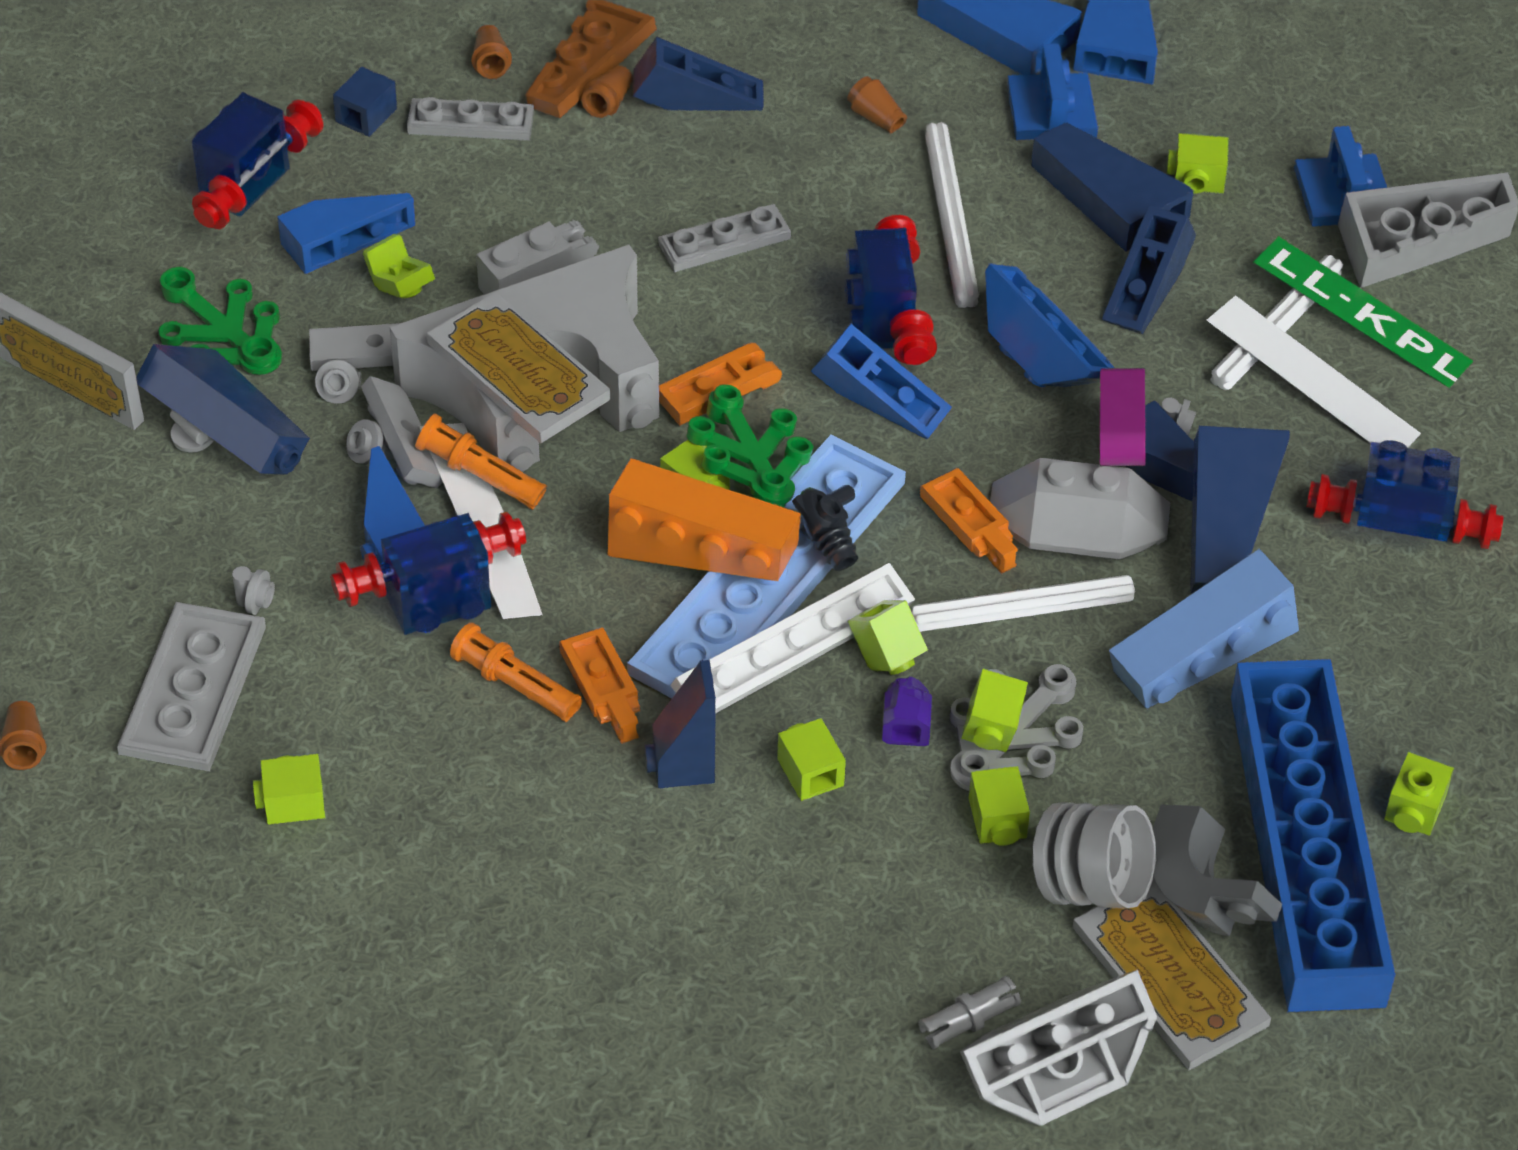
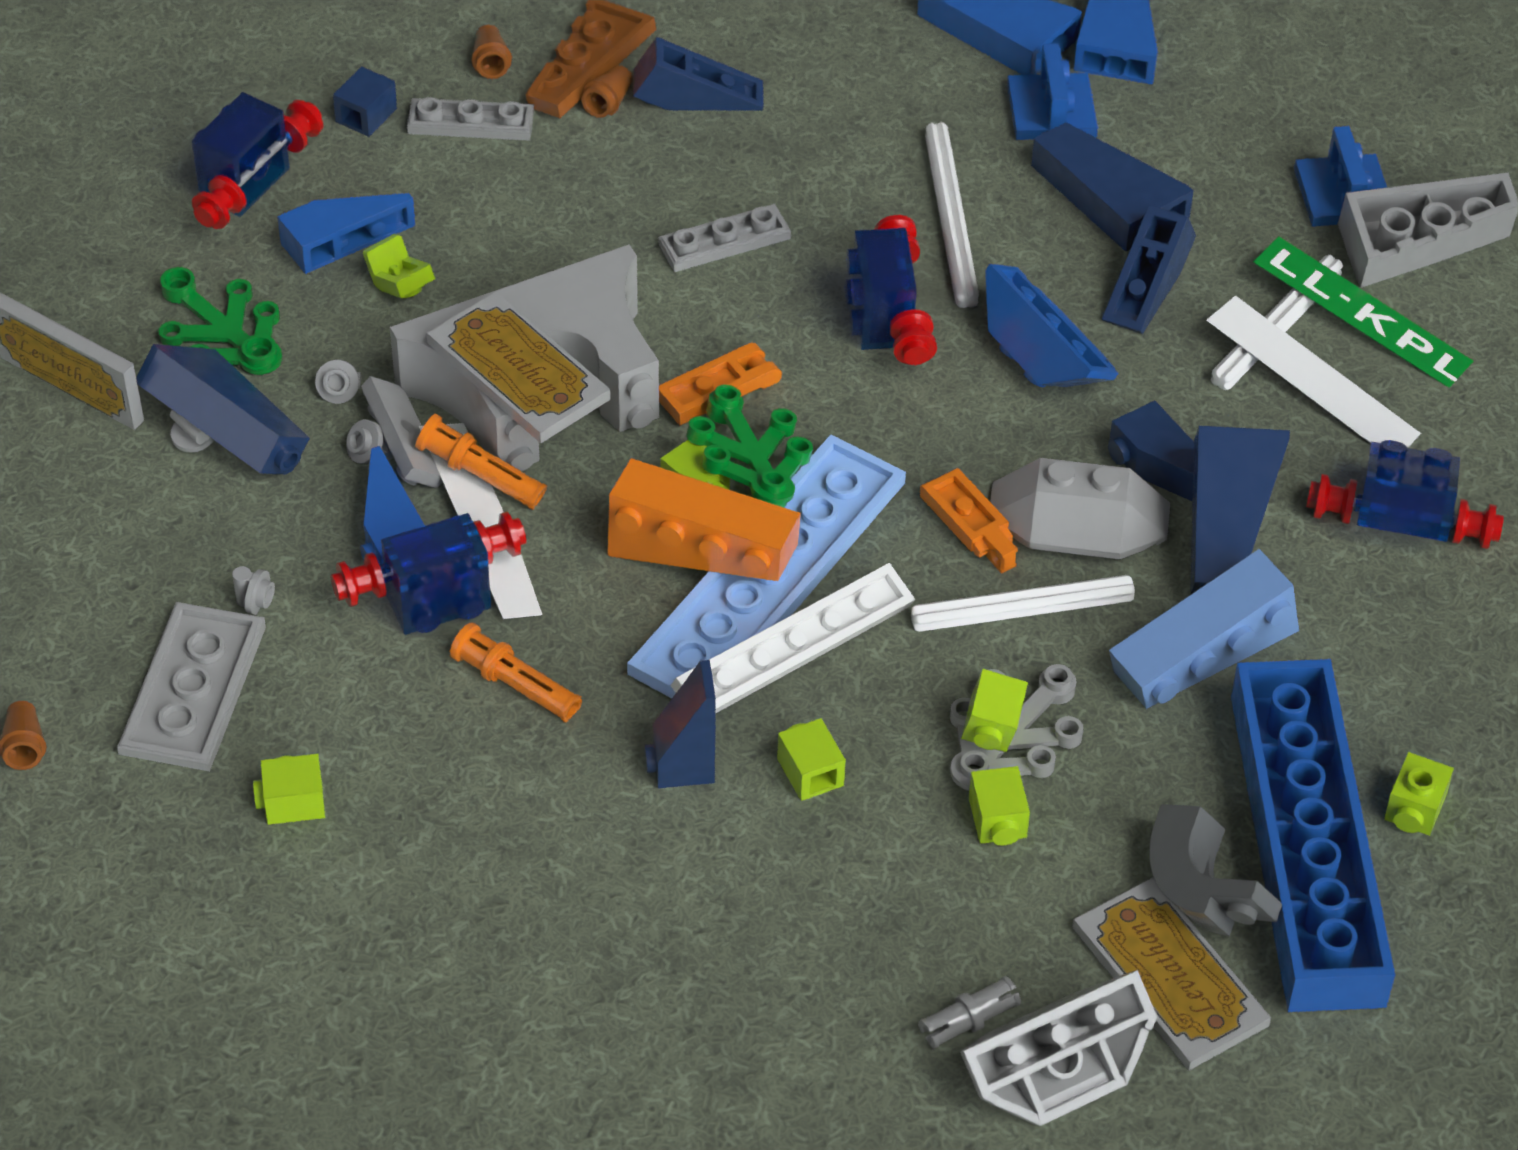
(358, 345): light grey tile -> none
(533, 254): light grey hinge -> none
(603, 681): orange hinge -> none
(826, 524): black piece -> none
(876, 104): dark orange cone -> none
(879, 383): blue slope -> none
(888, 636): lime brick -> none
(907, 713): dark purple rock -> none
(1094, 854): light grey wheel -> none
(1122, 416): magenta beam -> none
(1179, 413): light grey plate -> none
(1200, 162): lime brick -> none

